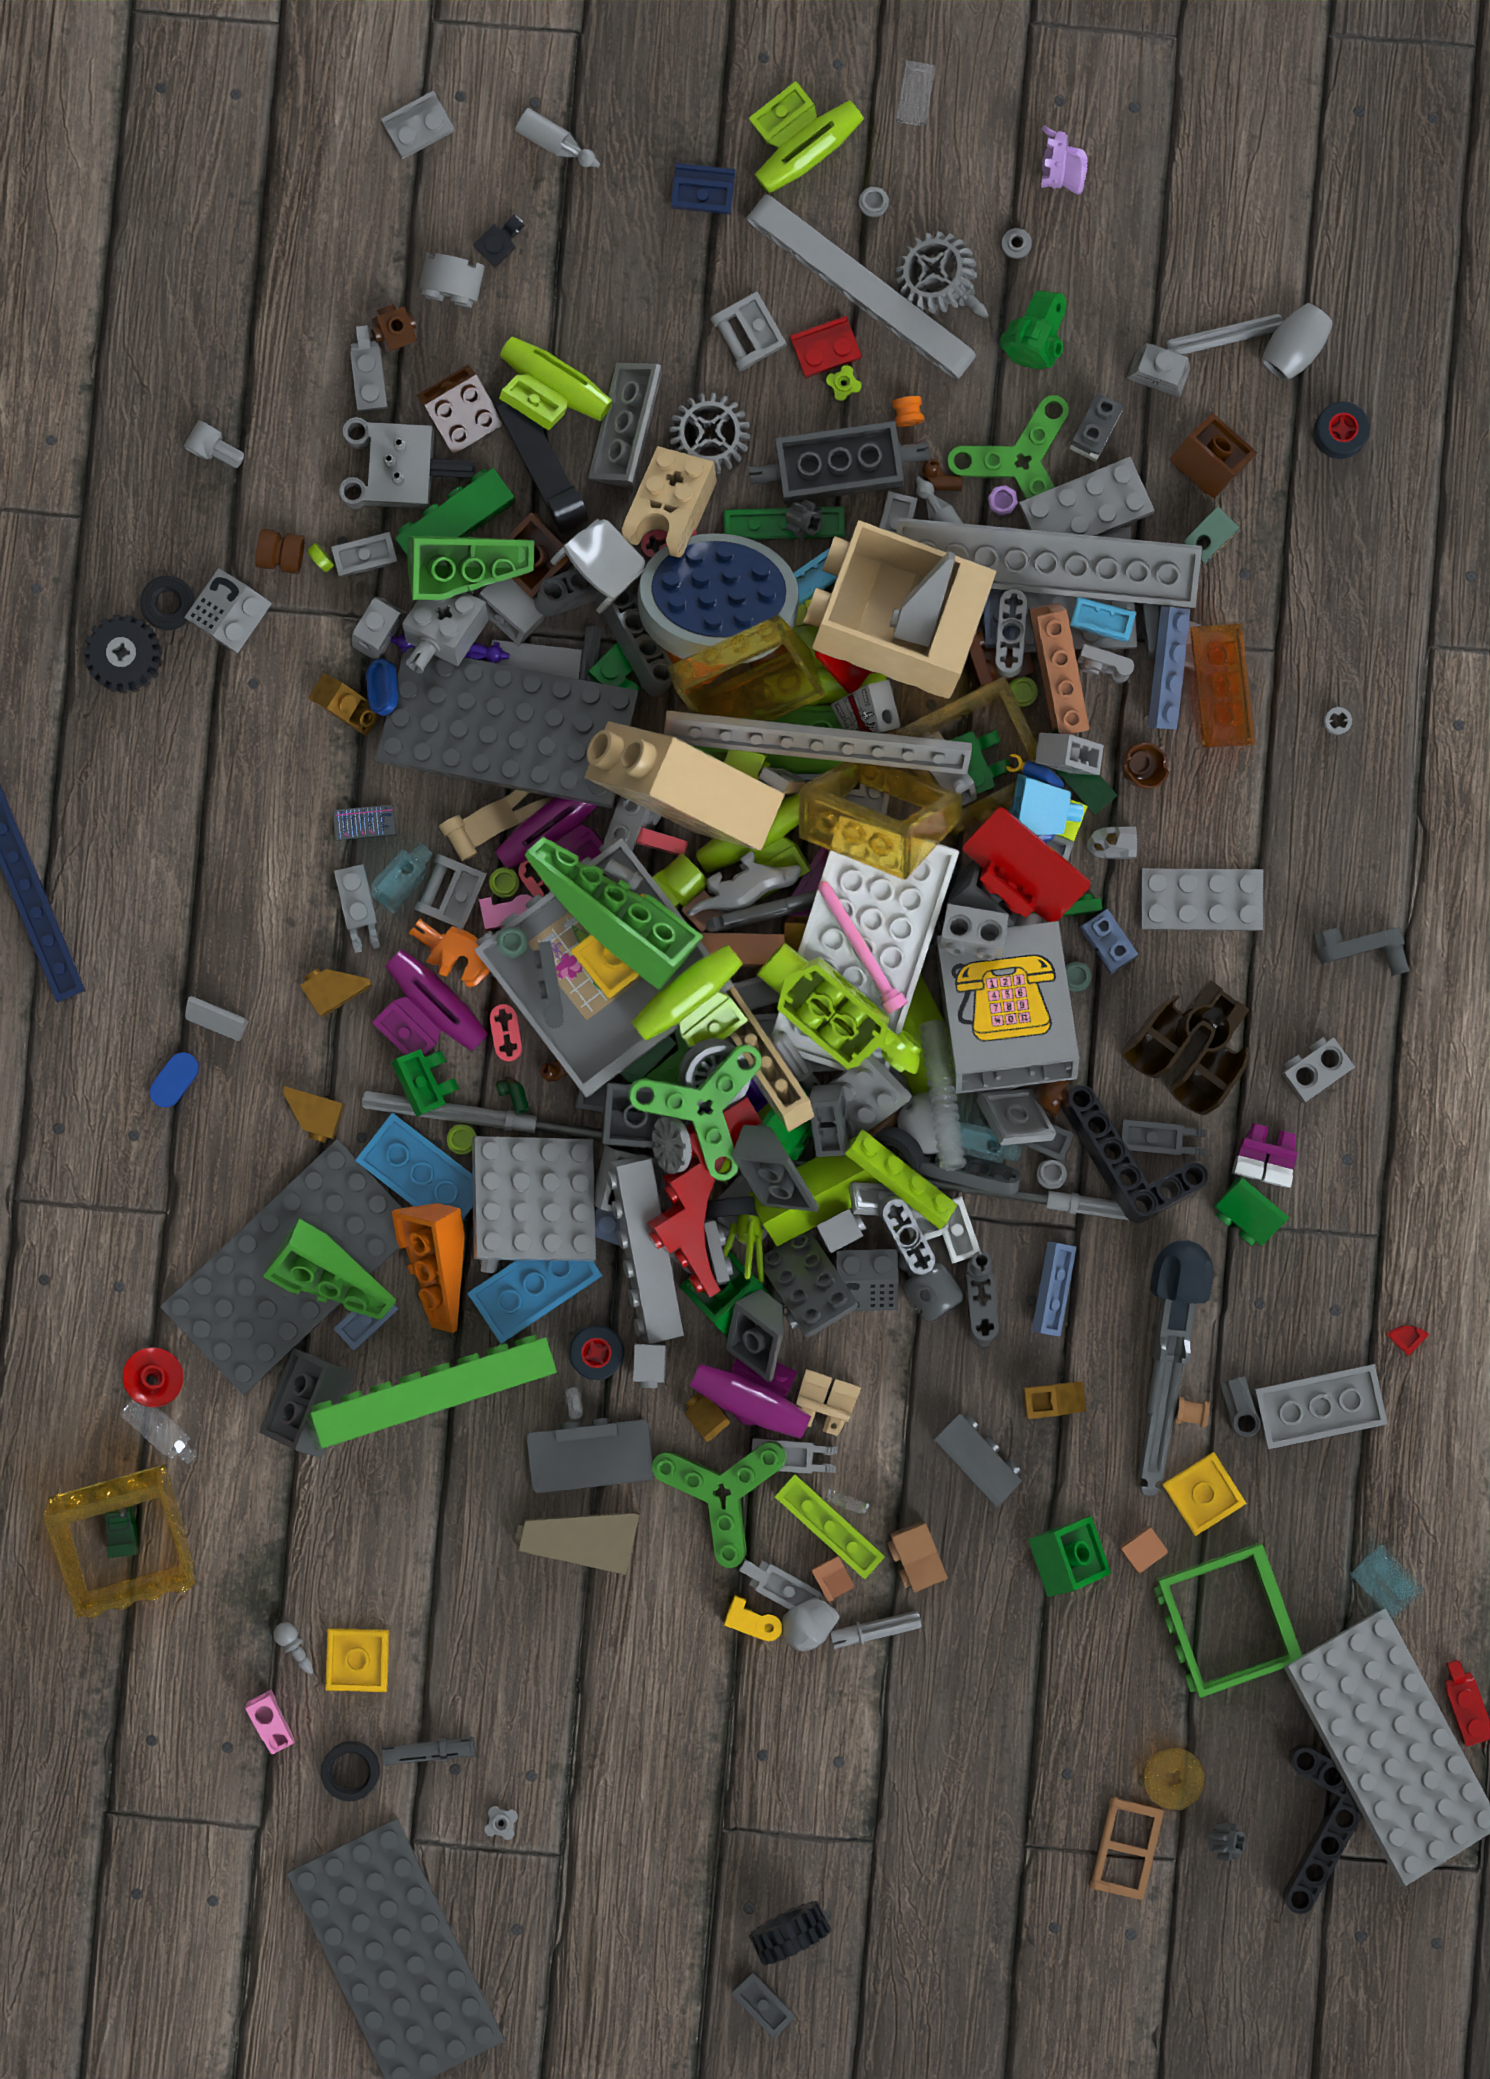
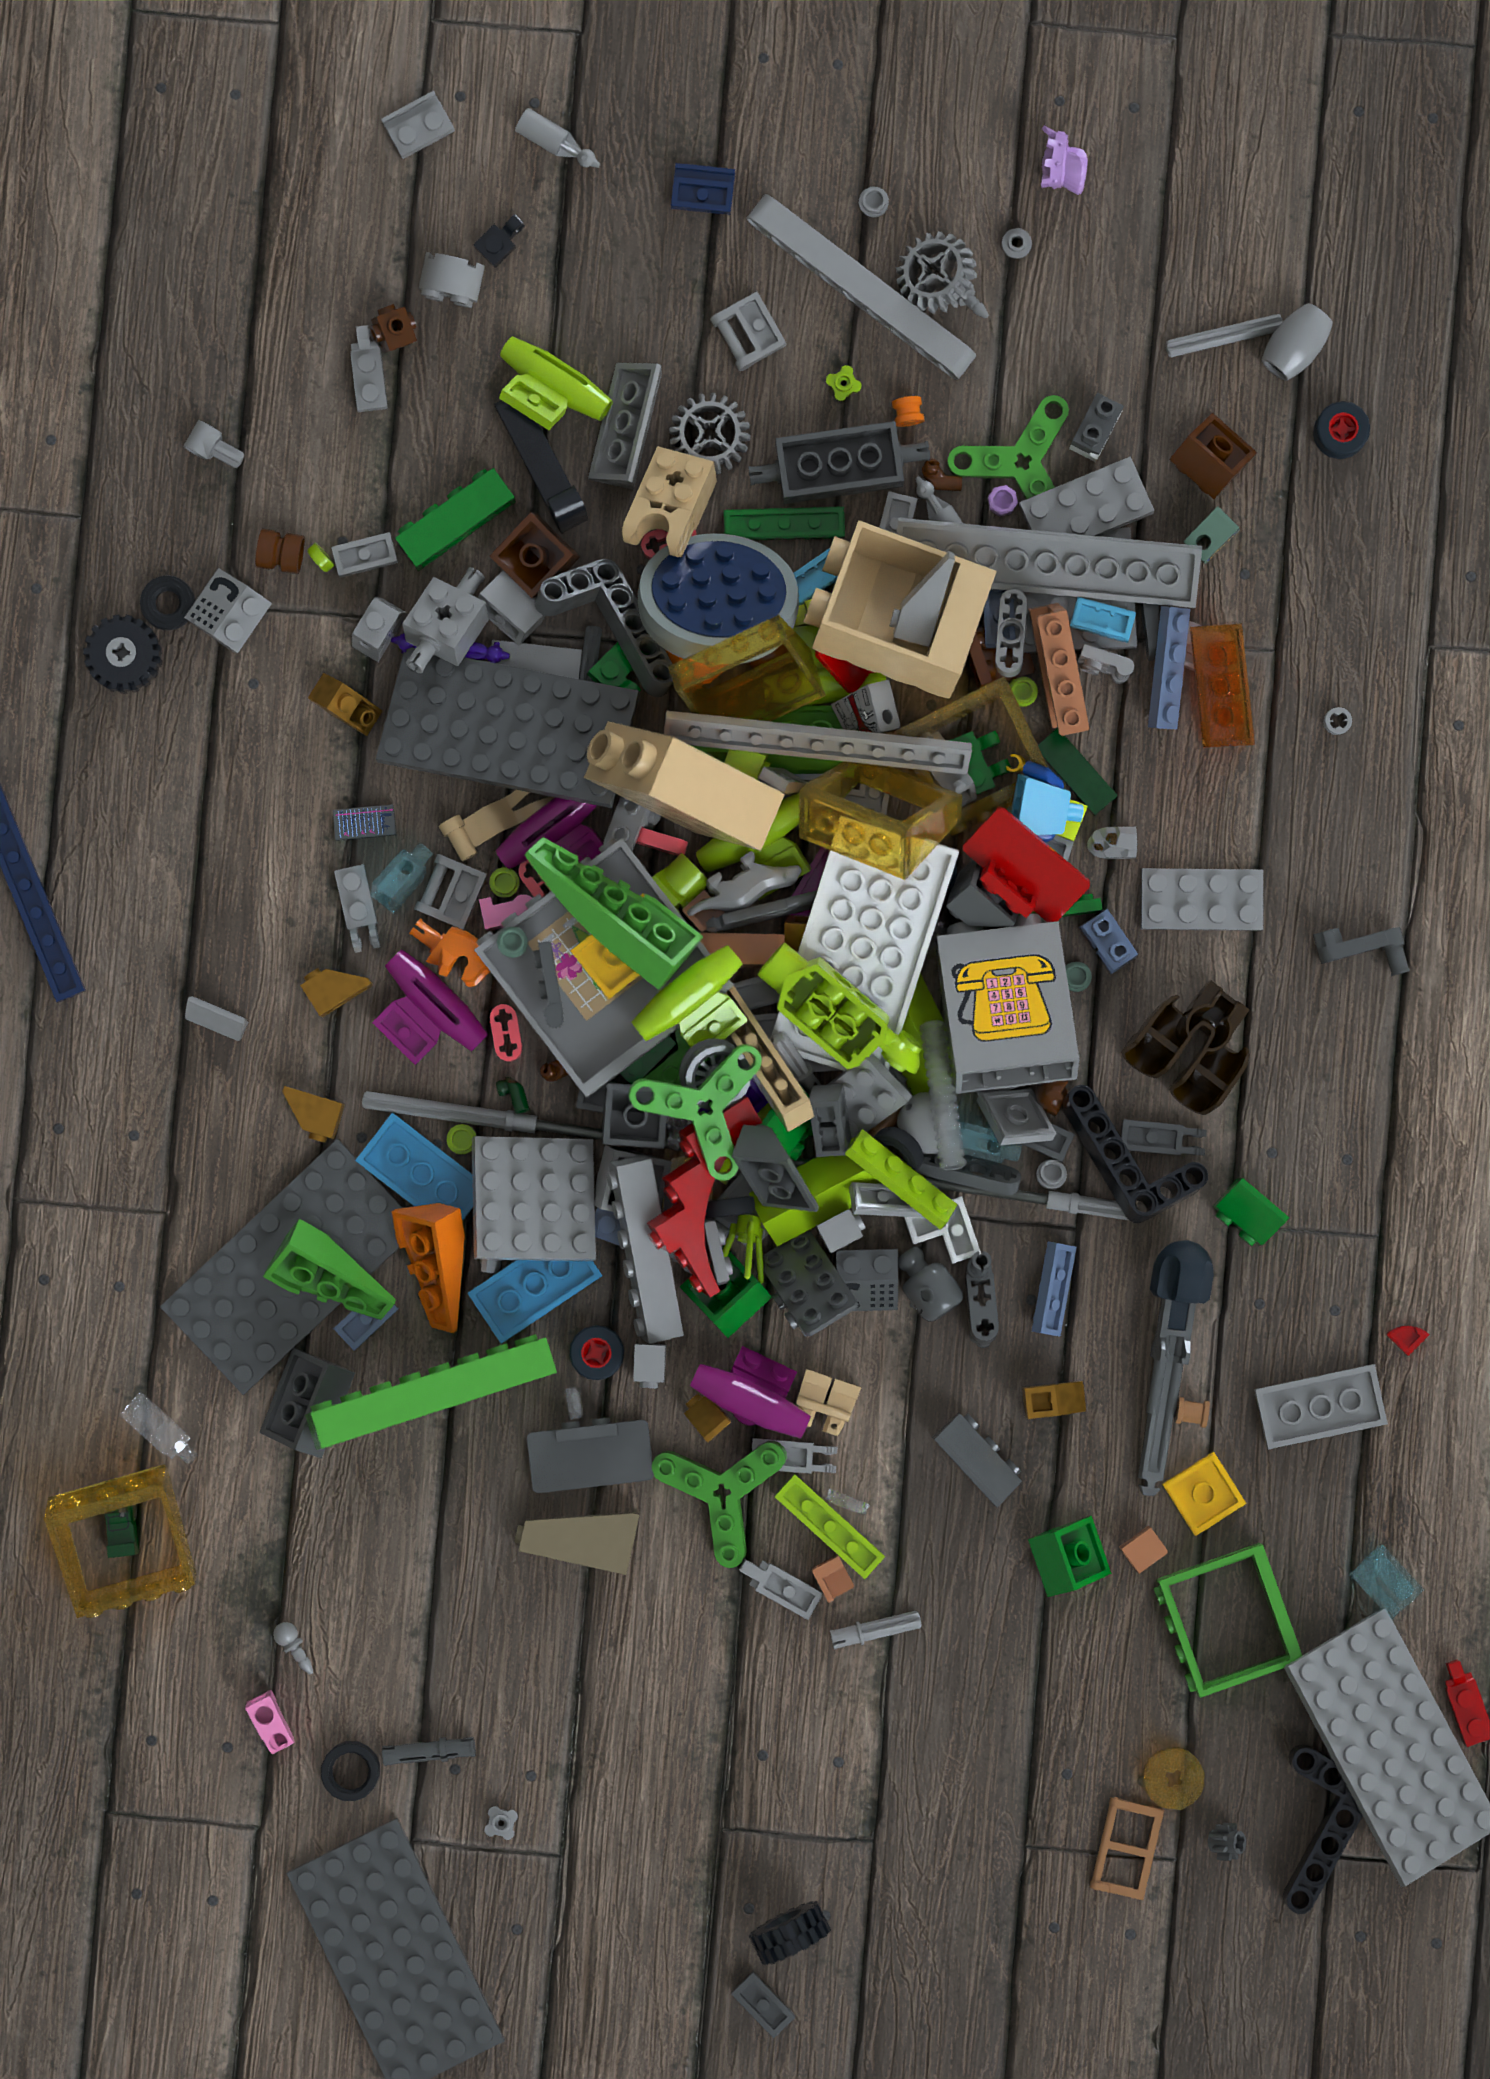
(154, 1363): red dish -> none
(174, 1080): blue tile -> none
(357, 1660): yellow tile -> none
(382, 686): blue tile -> none
(399, 465): light grey piece -> none
(418, 1081): green plate -> none
(453, 565): bright green wedge -> none
(461, 409): bracket -> none
(603, 560): light grey piece -> none
(617, 871): light grey pin -> none
(671, 1144): light grey wheel -> none
(757, 1332): dark grey slope -> none
(762, 1626): yellow leg -> none
(800, 136): lime plate -> none
(804, 519): dark grey gear -> none
(808, 1624): light grey piece -> none
(825, 347): red plate -> none
(891, 997): bright pink piece -> none
(915, 93): clear tile -> none
(917, 1241): beam -> none
(918, 1556): medium nougat brick -> none
(976, 923): light grey brick -> none
(1034, 338): green piece -> none
(1069, 753): light grey brick -> none
(1144, 765): reddish brown hair -> none
(1159, 369): light grey torso -> none
(1239, 1403): dark grey piece -> none
(1279, 1160): hips -> none
(1320, 1075): light grey brick -> none

